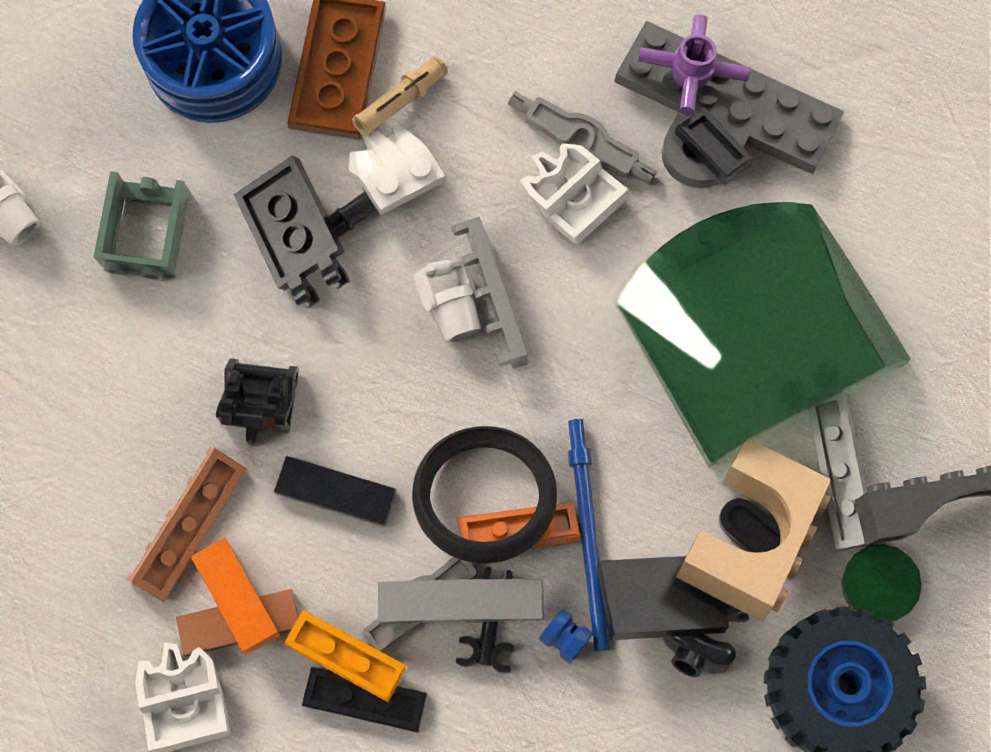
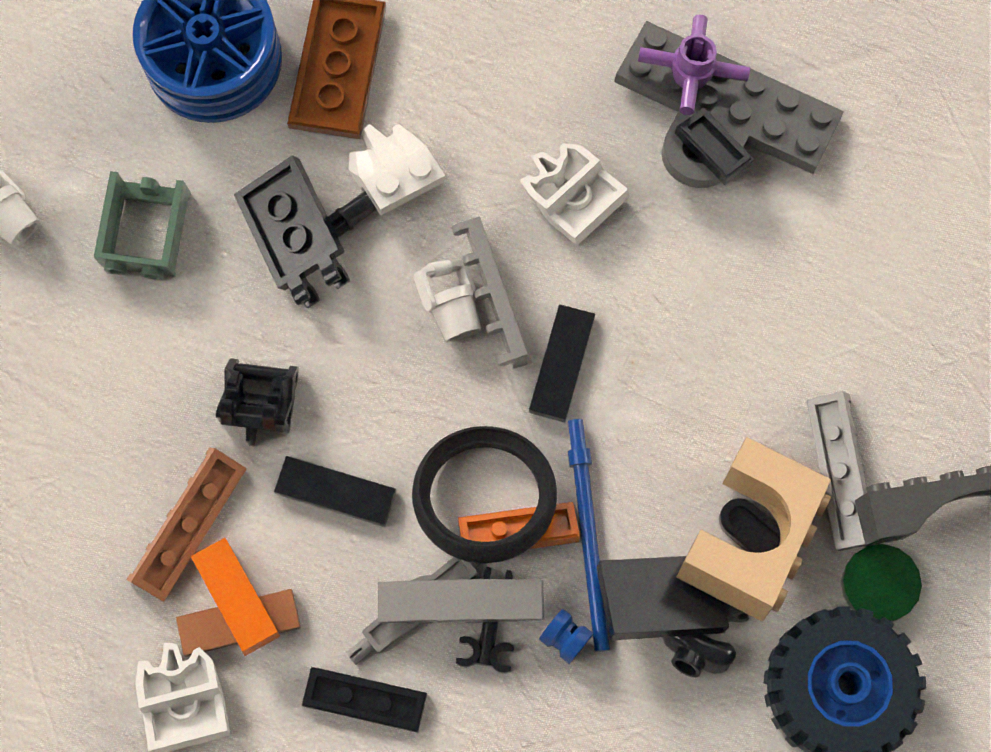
(345, 656): light orange tile -> none
(412, 86): tan pin -> none
(562, 363): none -> black tile
(566, 126): light grey piece -> none
(755, 322): clear green windscreen -> none

